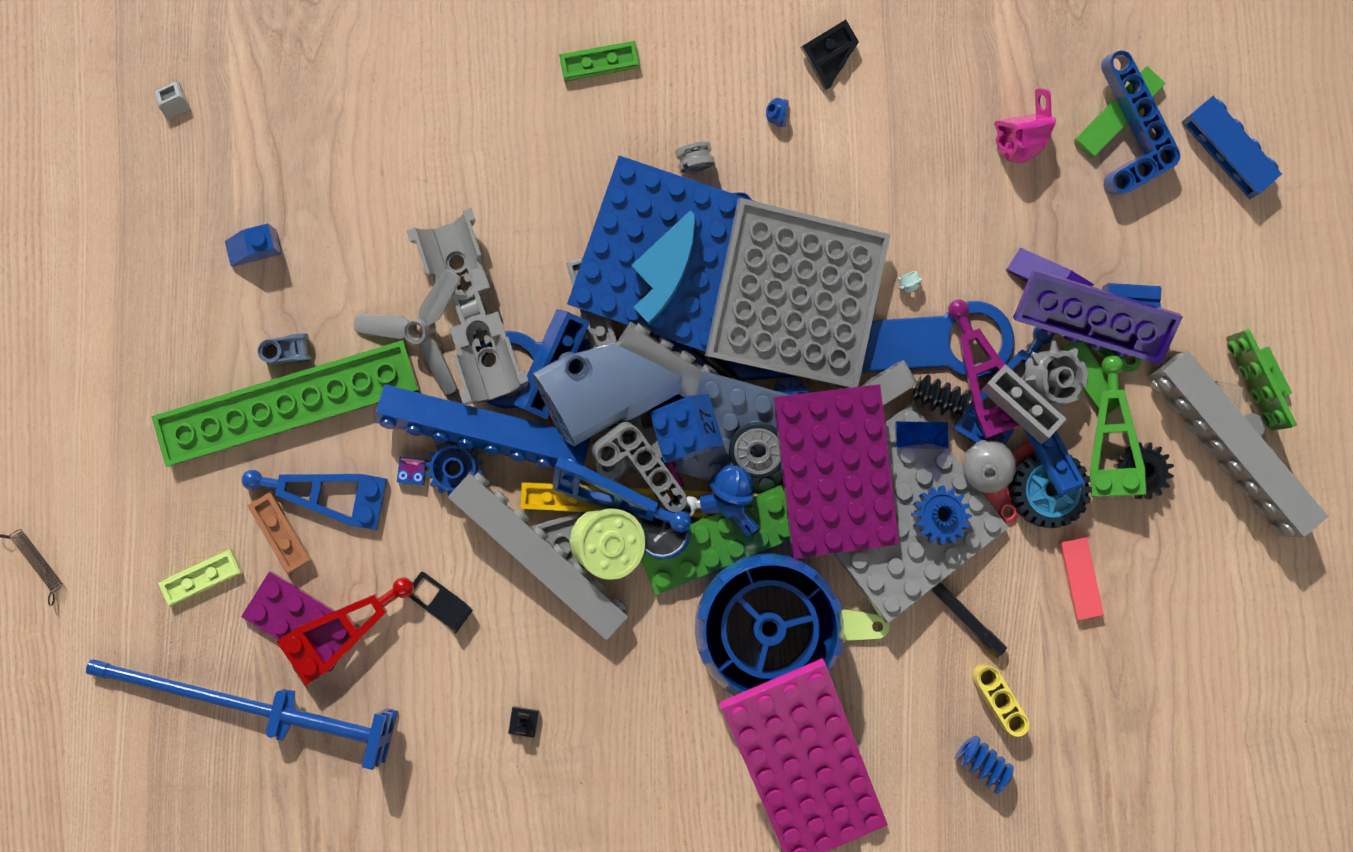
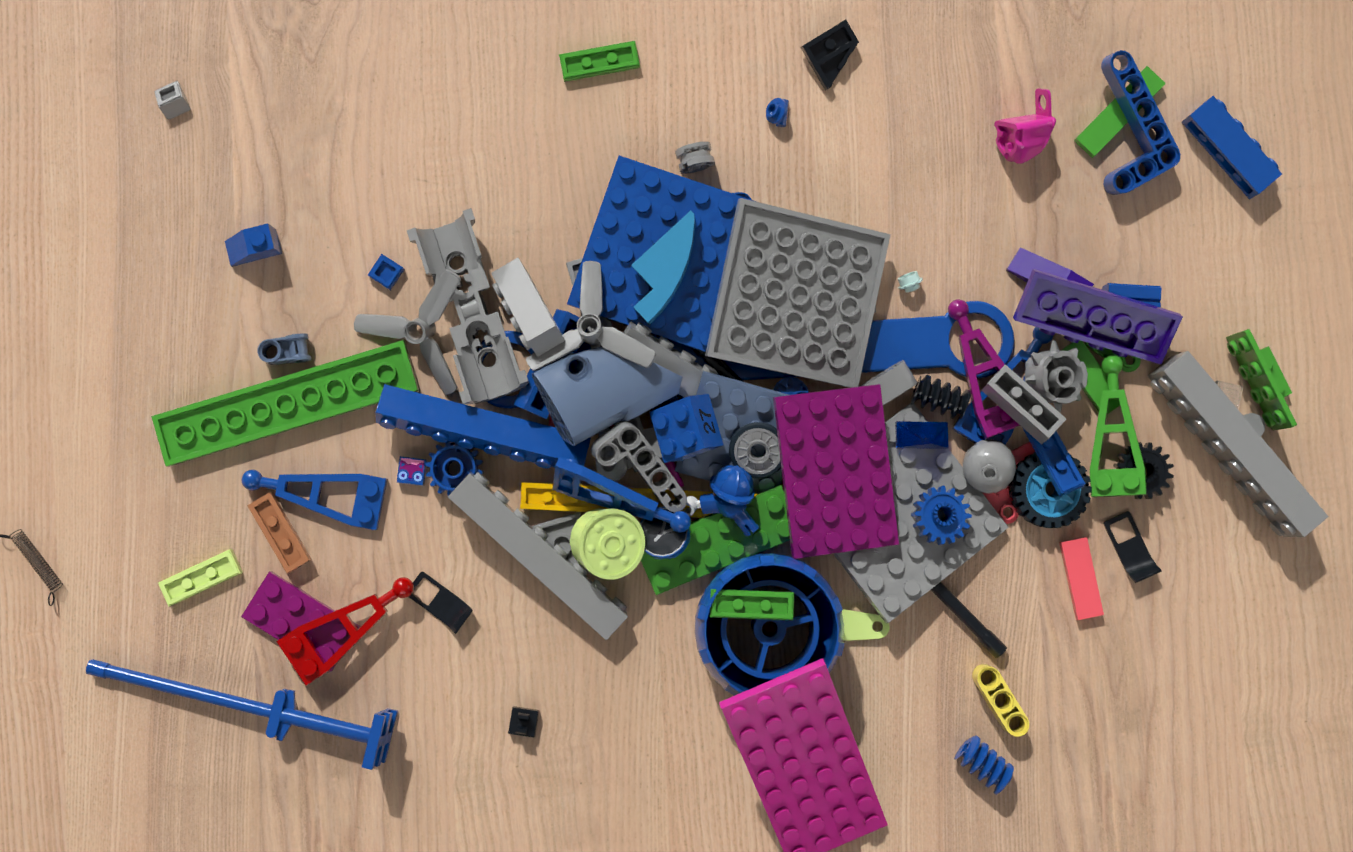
(386, 272): none -> blue tile
(528, 308): none -> brick
(609, 337): none -> light grey piece
(752, 604): none -> bright green tile
(1133, 551): none -> black piece

